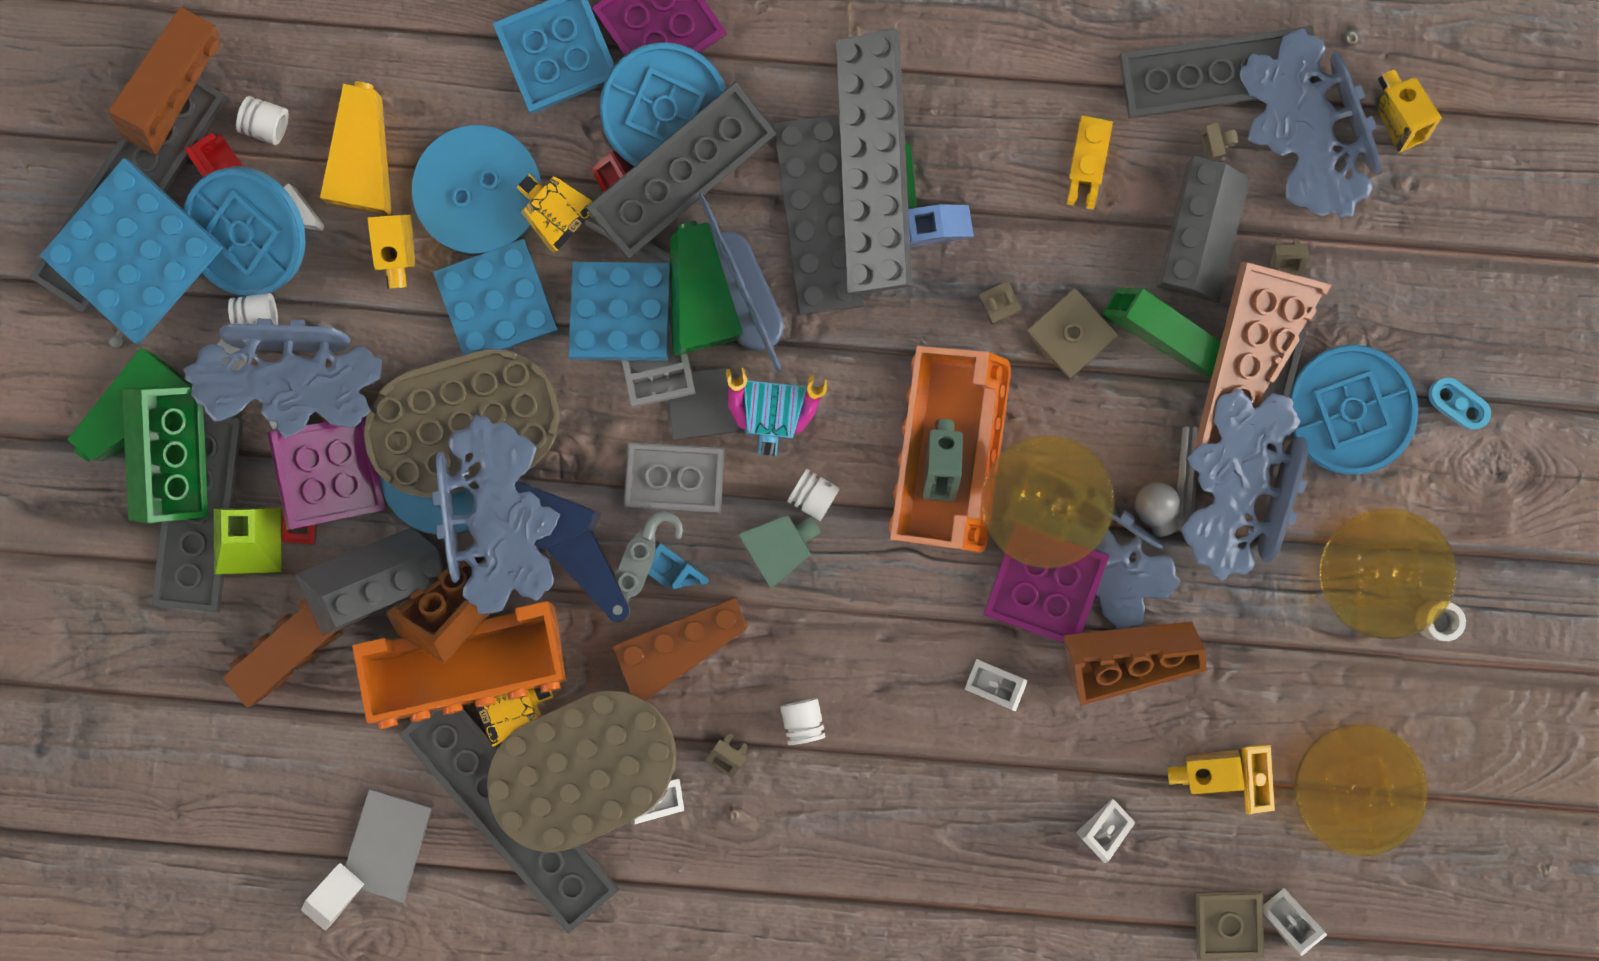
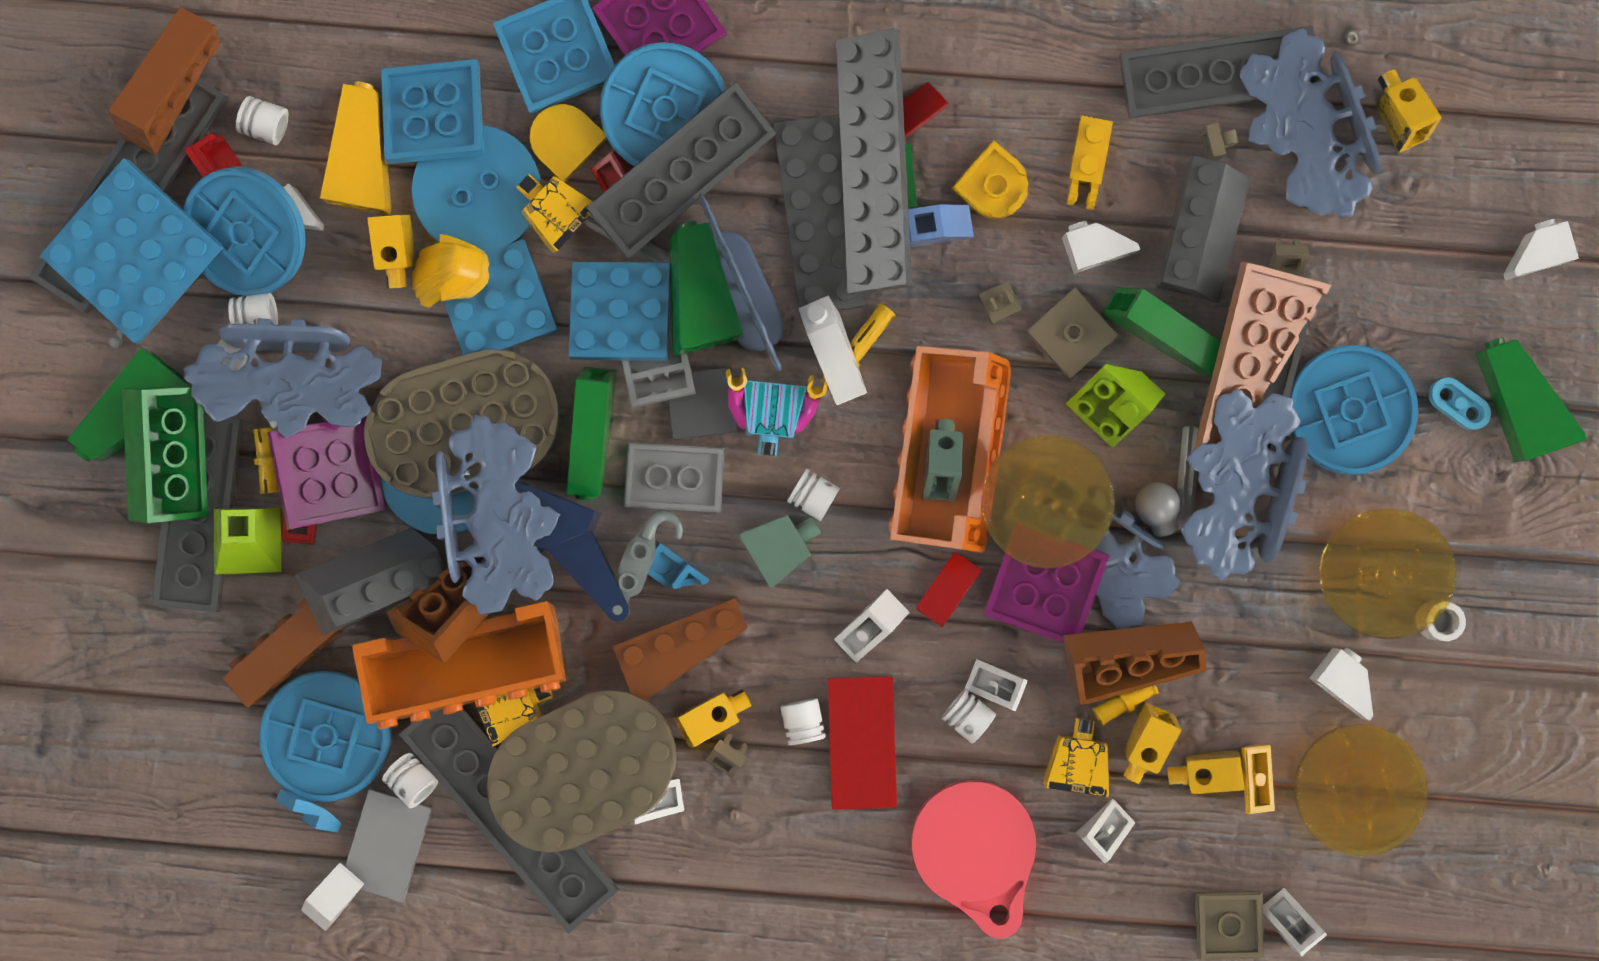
(264, 461): none -> yellow pin
(313, 813): none -> dark azure slope
(319, 737): none -> dark azure plate
(410, 780): none -> white piece
(432, 111): none -> dark azure plate
(449, 271): none -> yellow hair
(564, 139): none -> yellow tile
(590, 432): none -> green slope
(697, 722): none -> yellow torso
(832, 349): none -> white slope
(862, 742): none -> red tile
(870, 332): none -> yellow pin
(871, 625): none -> white slope
(922, 107): none -> red slope
(948, 589): none -> red slope
(968, 716): none -> white piece
(976, 851): none -> coral piece
(993, 183): none -> yellow tile
(1079, 762): none -> yellow torso
(1095, 245): none -> white slope
(1115, 401): none -> lime slope
(1120, 704): none -> yellow pin
(1152, 730): none -> yellow torso
(1346, 681): none -> white slope
(1525, 402): none -> green slope
(1542, 249): none -> white slope

